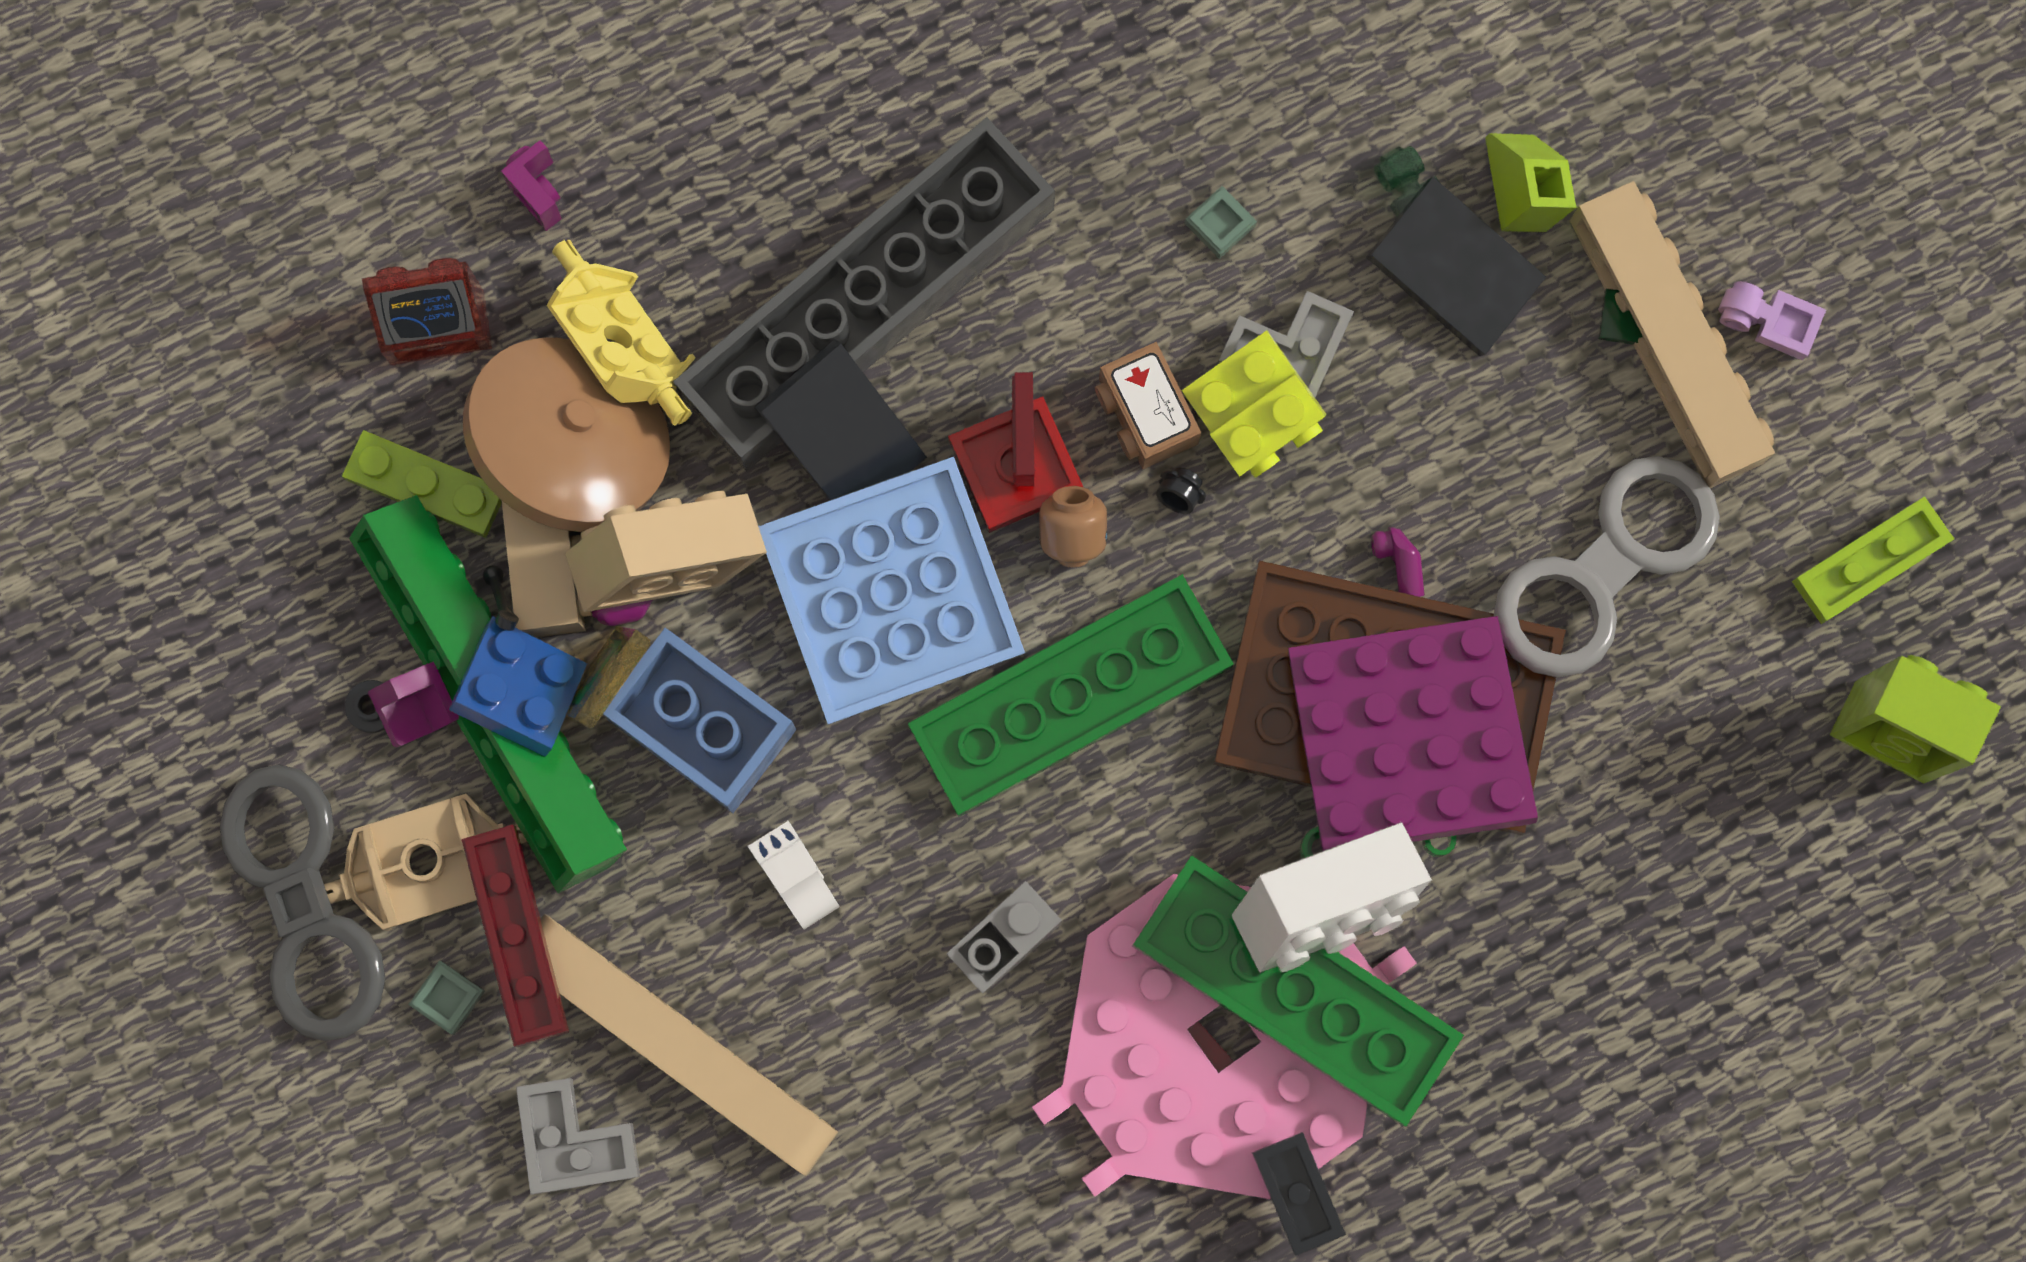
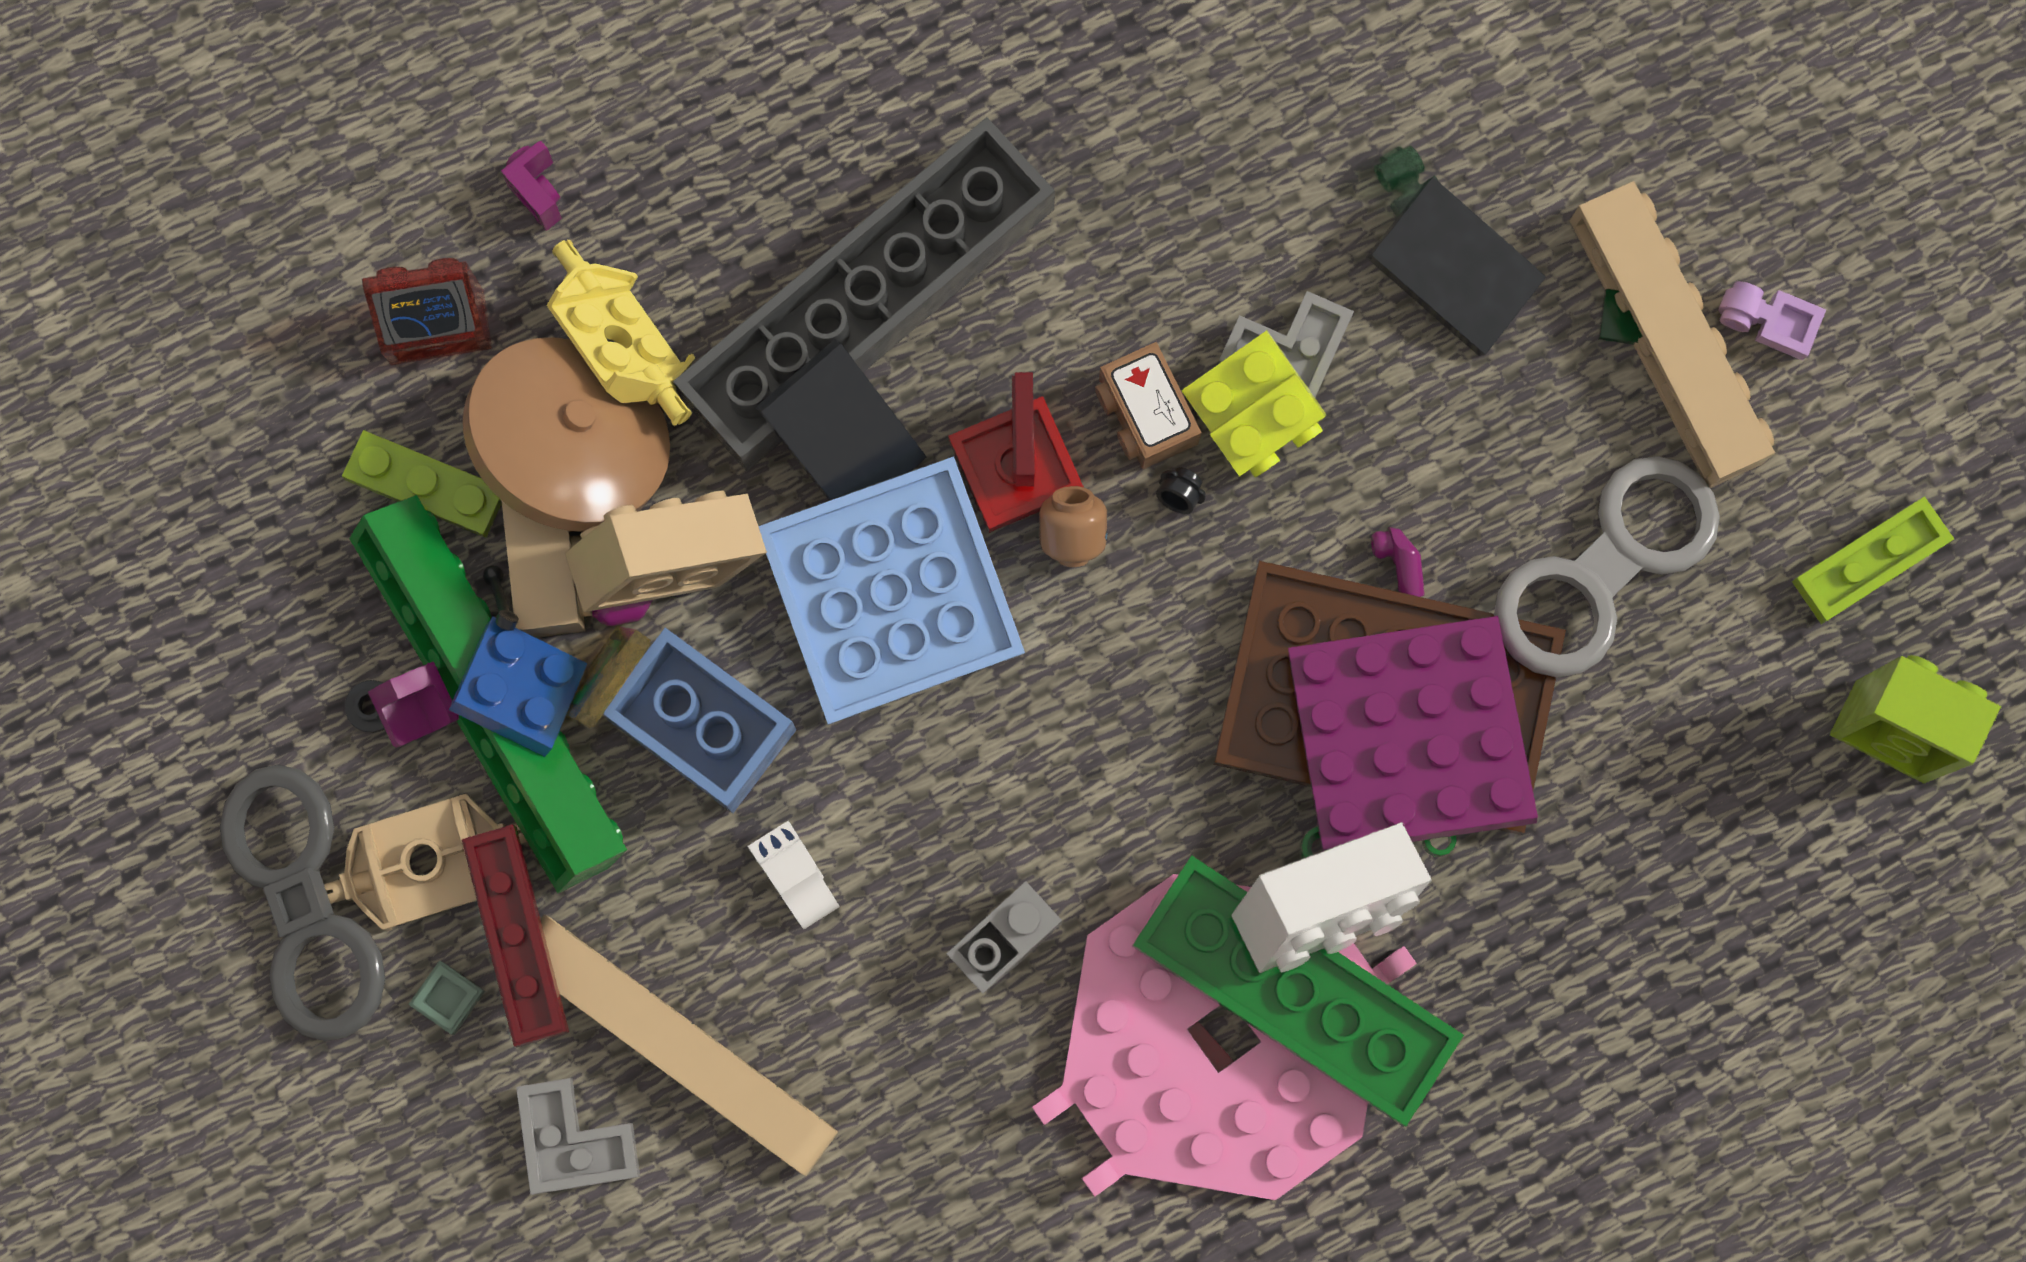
(1070, 695): green plate -> none
(1220, 222): sand green tile -> none
(1298, 1193): black plate -> none
(1529, 182): lime slope -> none

